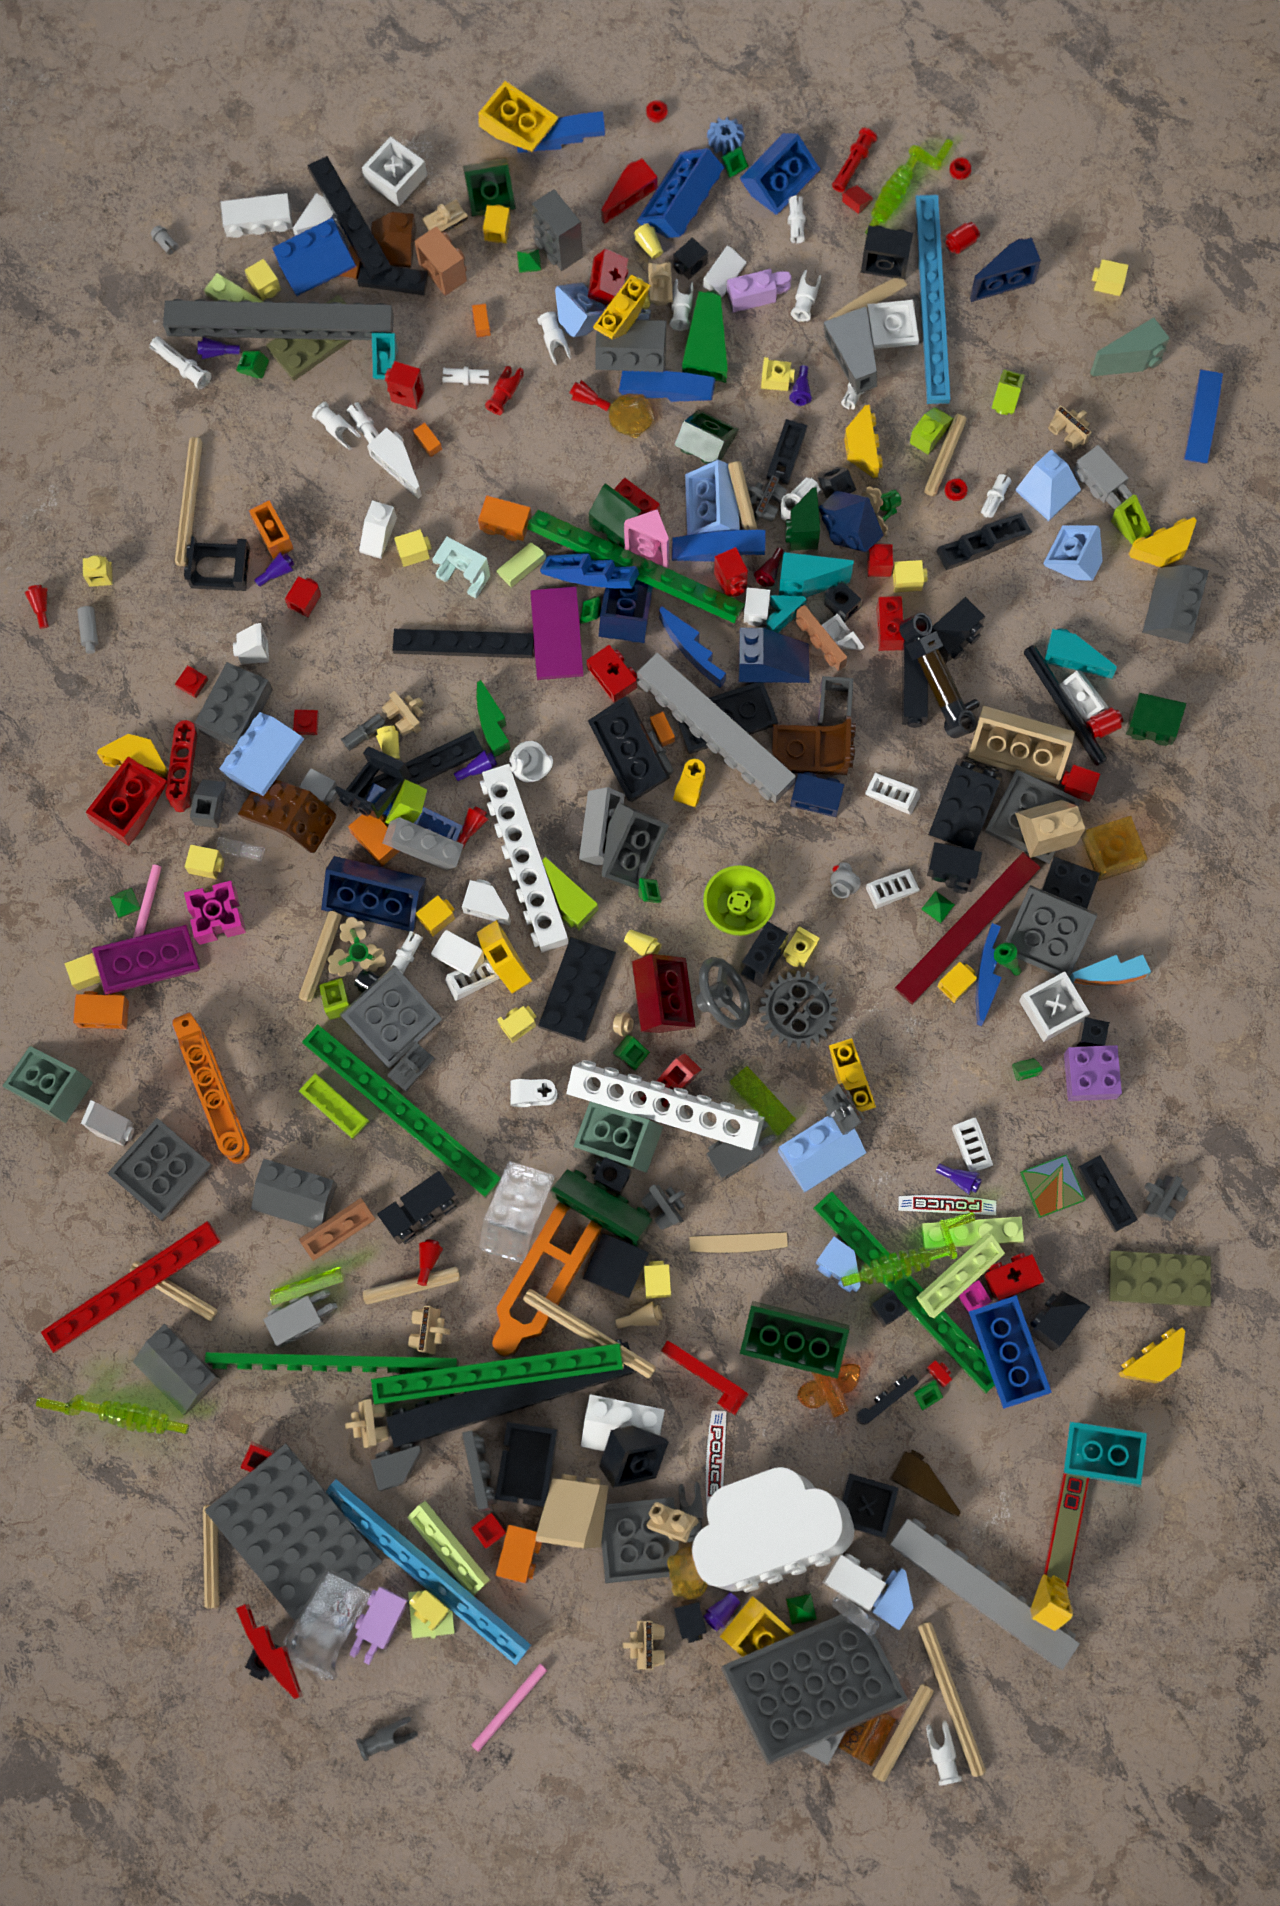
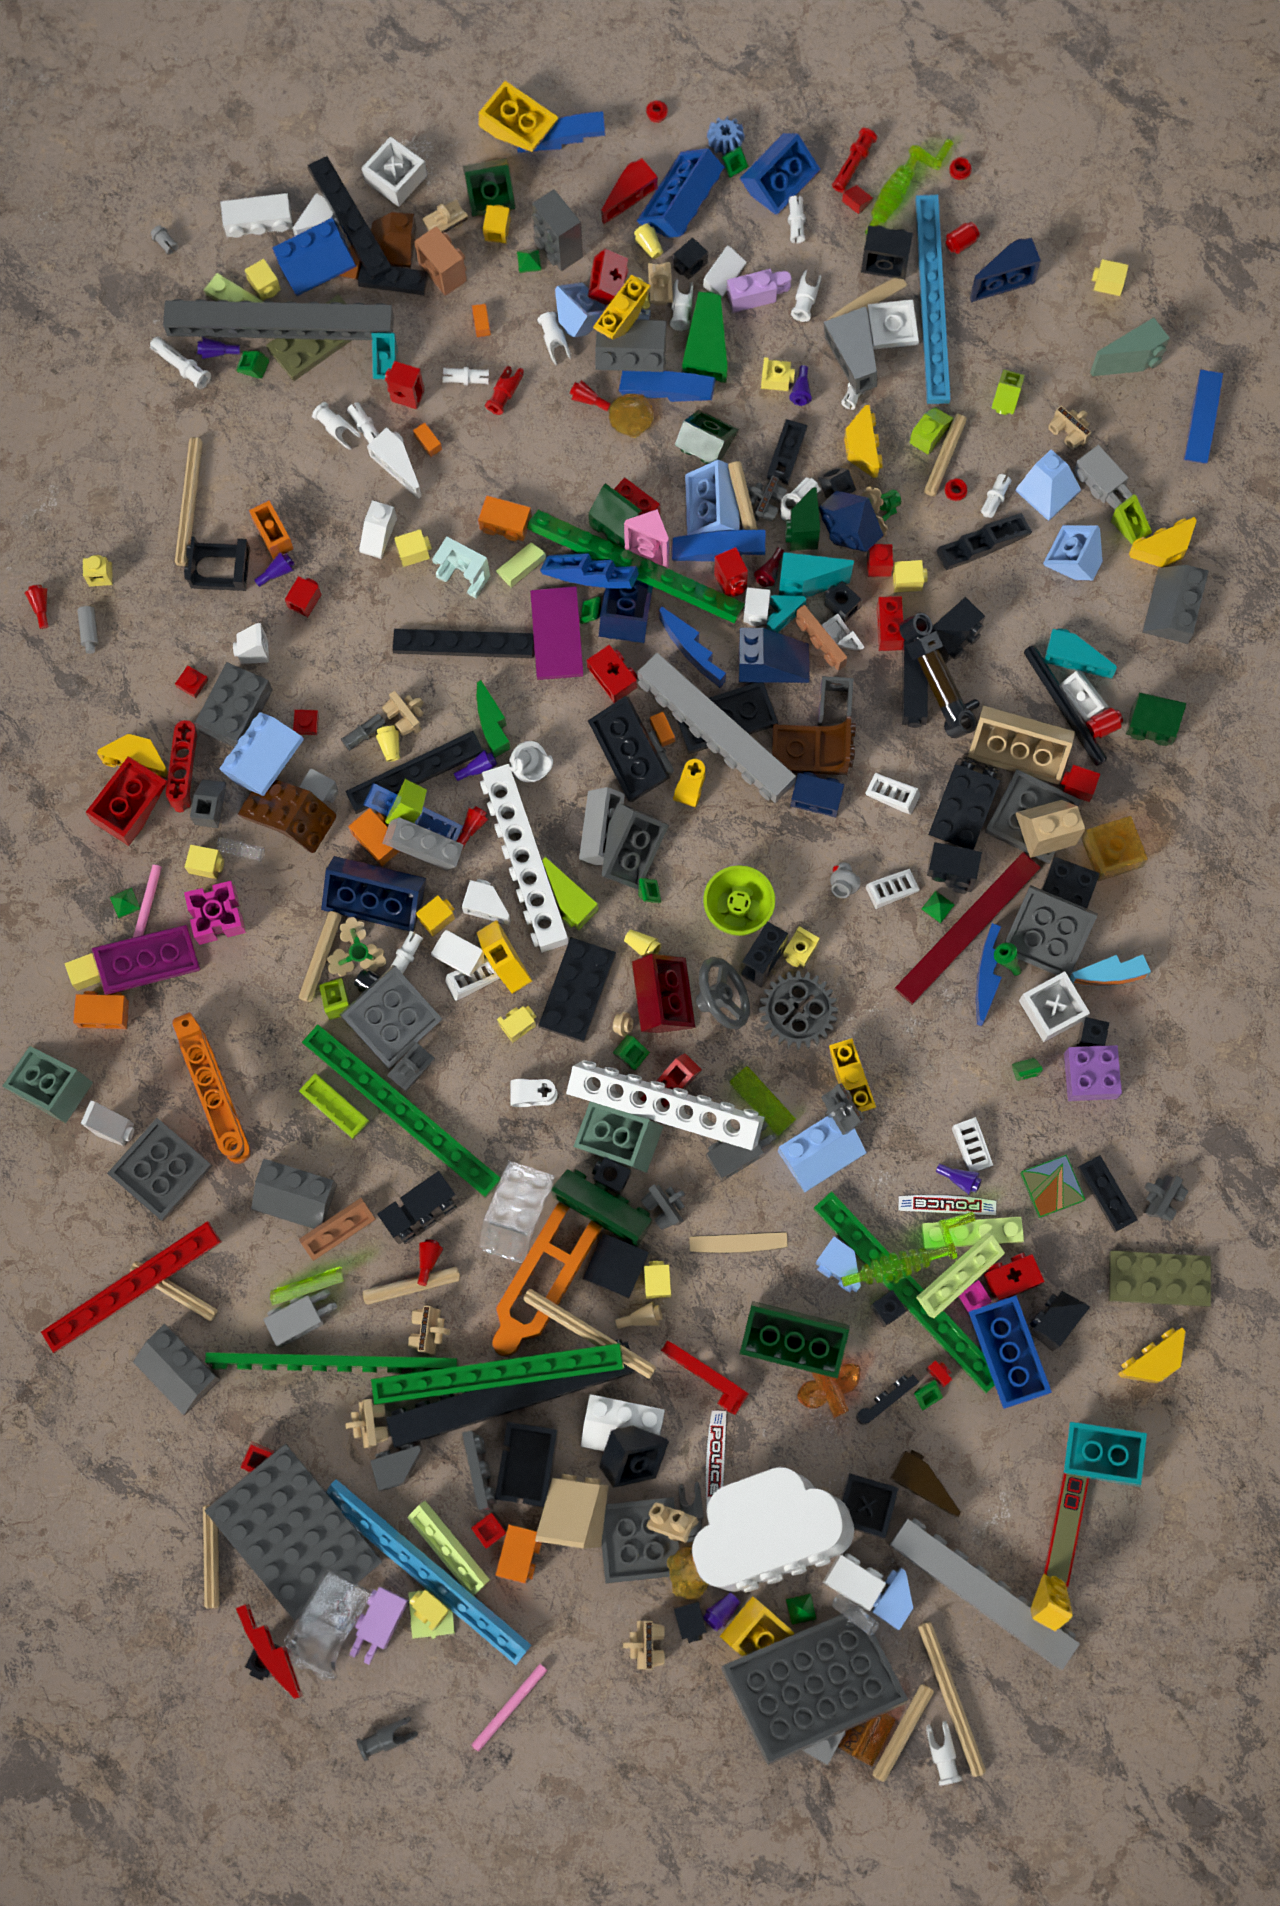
(123, 1414): clear neon green piece -> none
(376, 762): black panel -> none
(957, 981): yellow brick -> none

